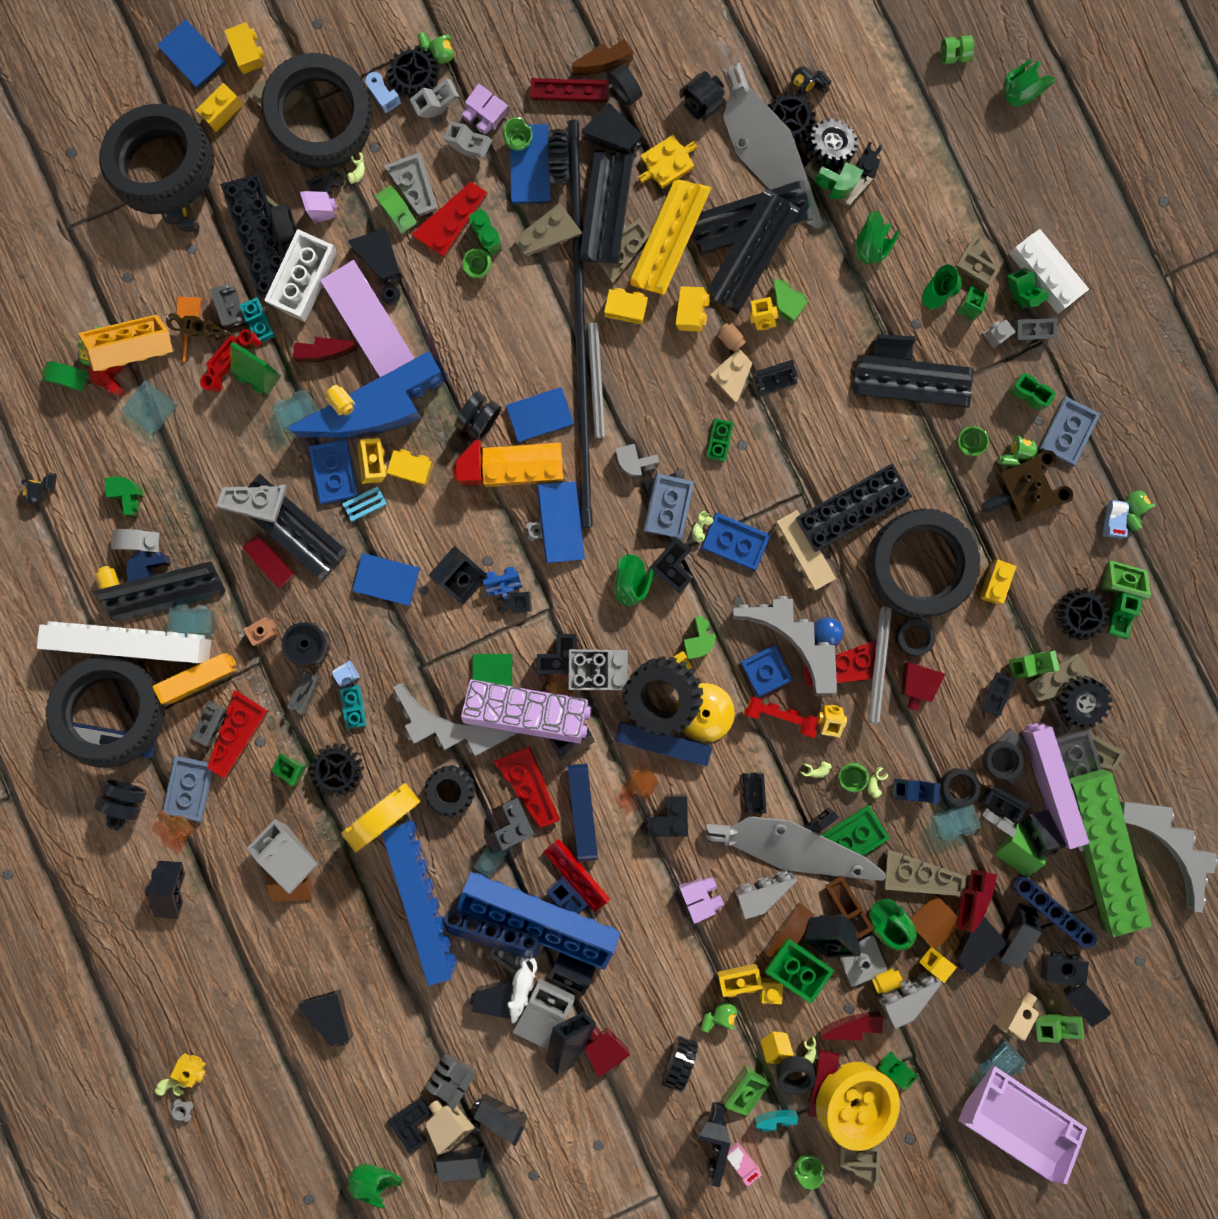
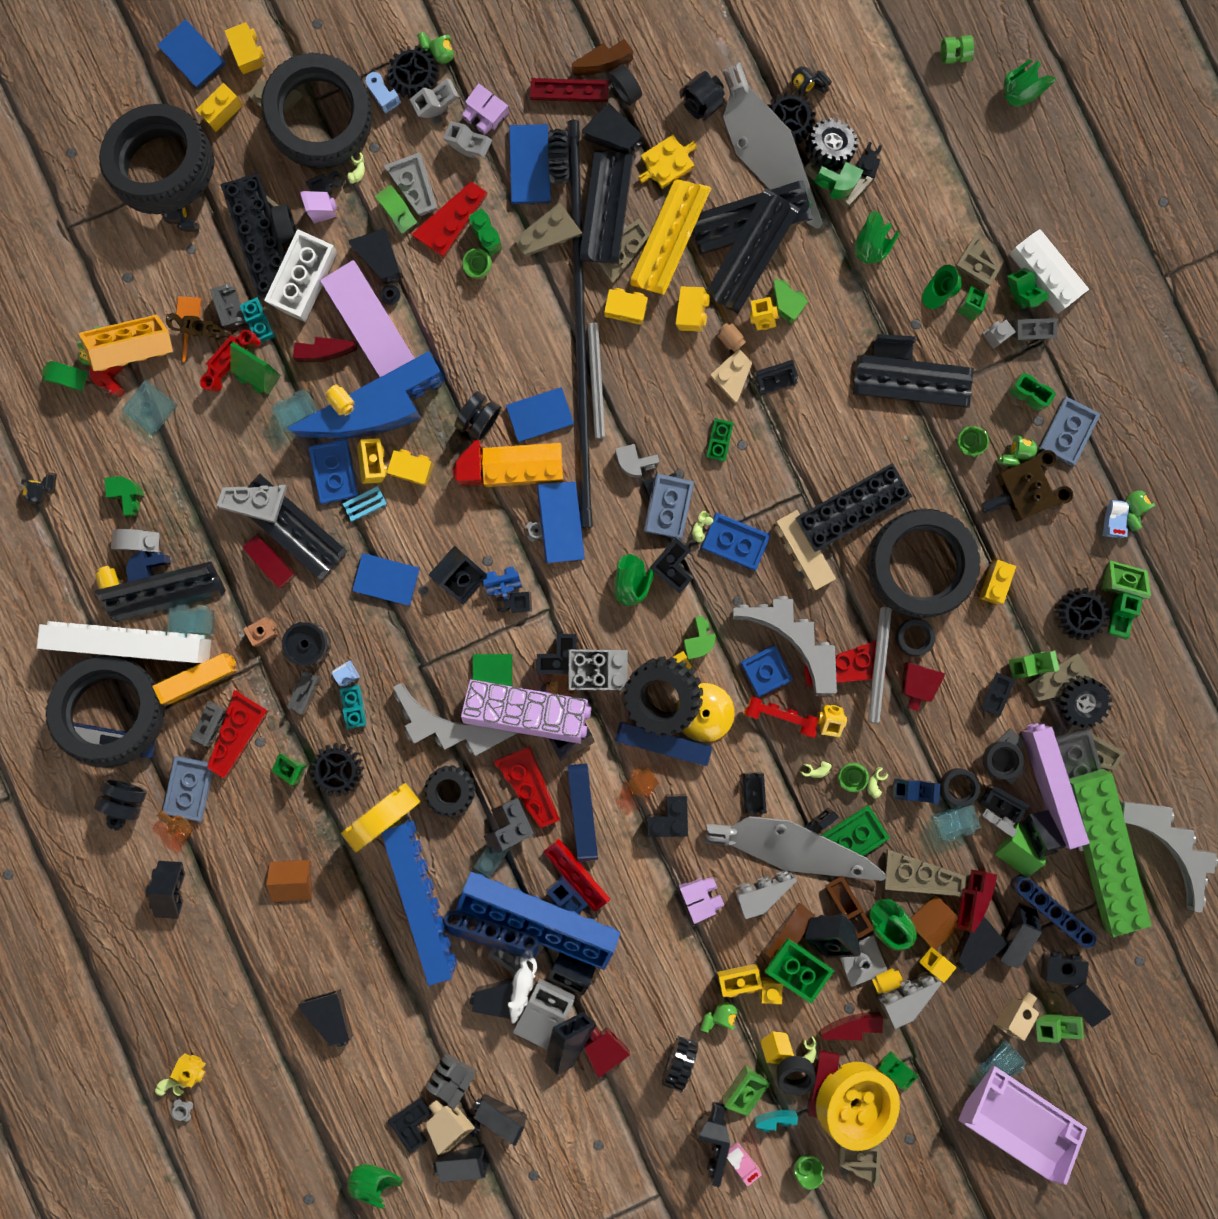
(282, 855): light grey slope -> none
(517, 134): bright green hair -> none
(828, 630): blue hair -> none

